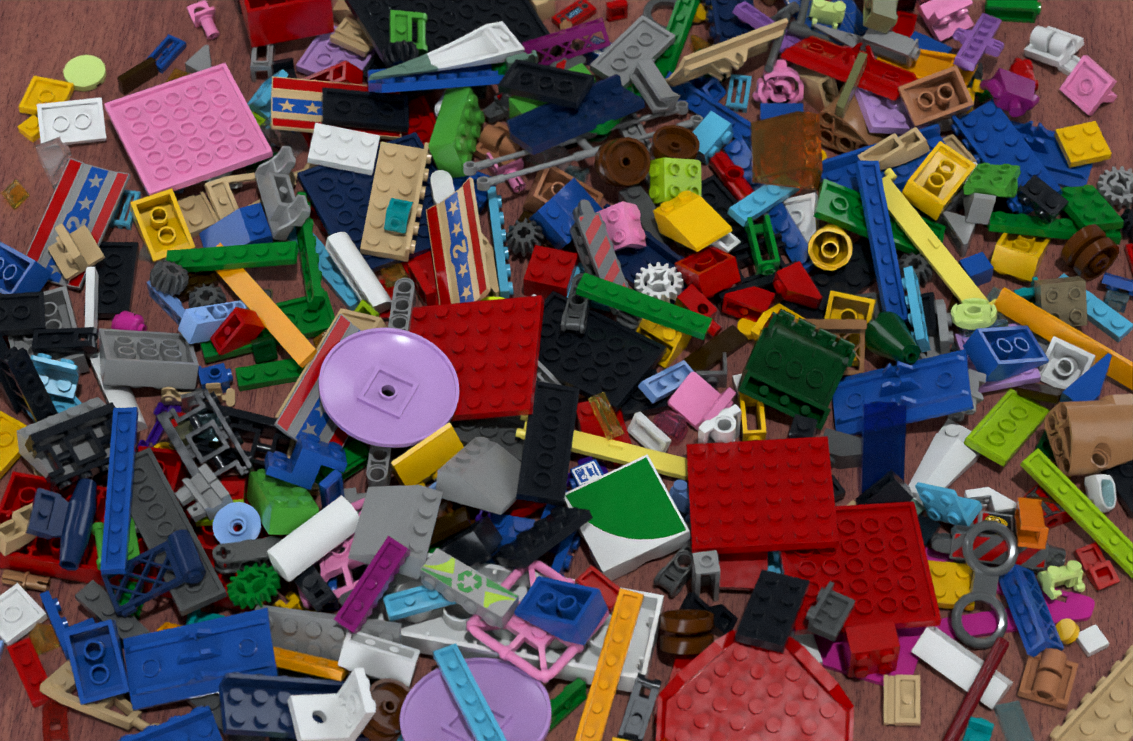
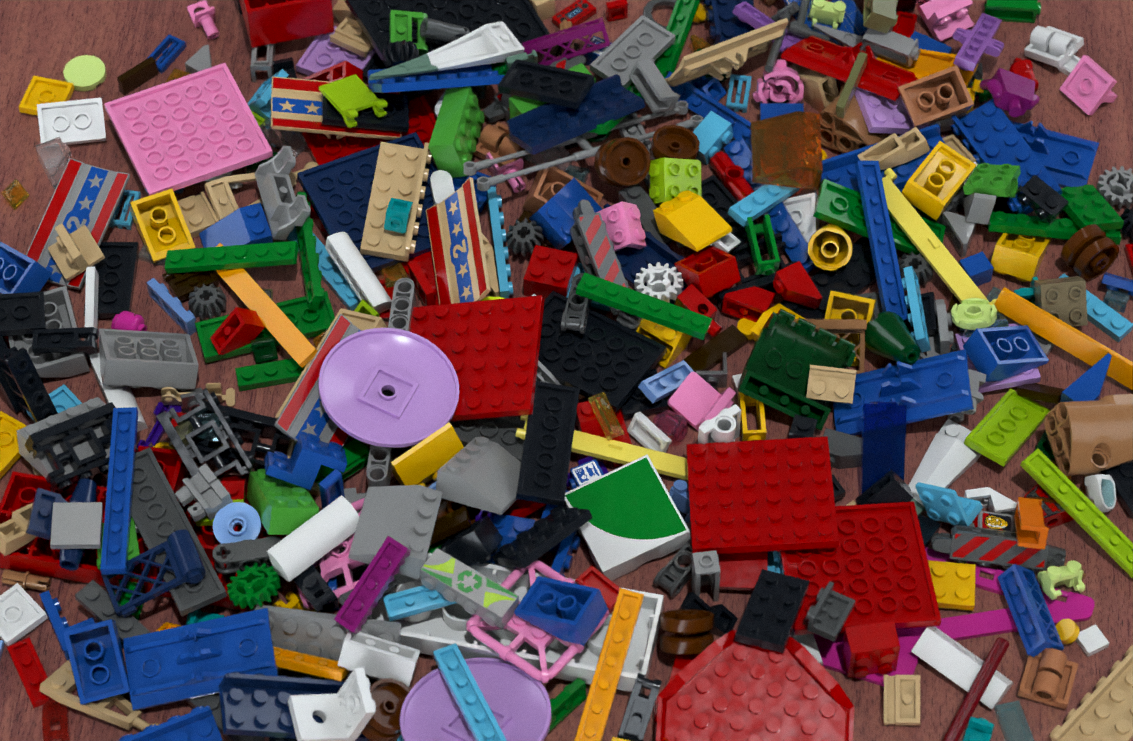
(30, 128): yellow plate -> none
(43, 638): clear yellow slope -> none
(57, 376): medium azure bracket -> none
(76, 525): none -> light grey tile
(168, 278): dark grey gear -> none
(201, 322): light blue slope -> none
(215, 374): blue brick -> none
(343, 149): white plate -> none
(351, 96): none -> lime flag
(441, 30): none -> dark grey piece
(831, 384): none -> tan plate
(984, 584): dark grey bar -> none
(1065, 363): white slope -> none
(1082, 144): yellow plate -> none
(1095, 566): red slope -> none

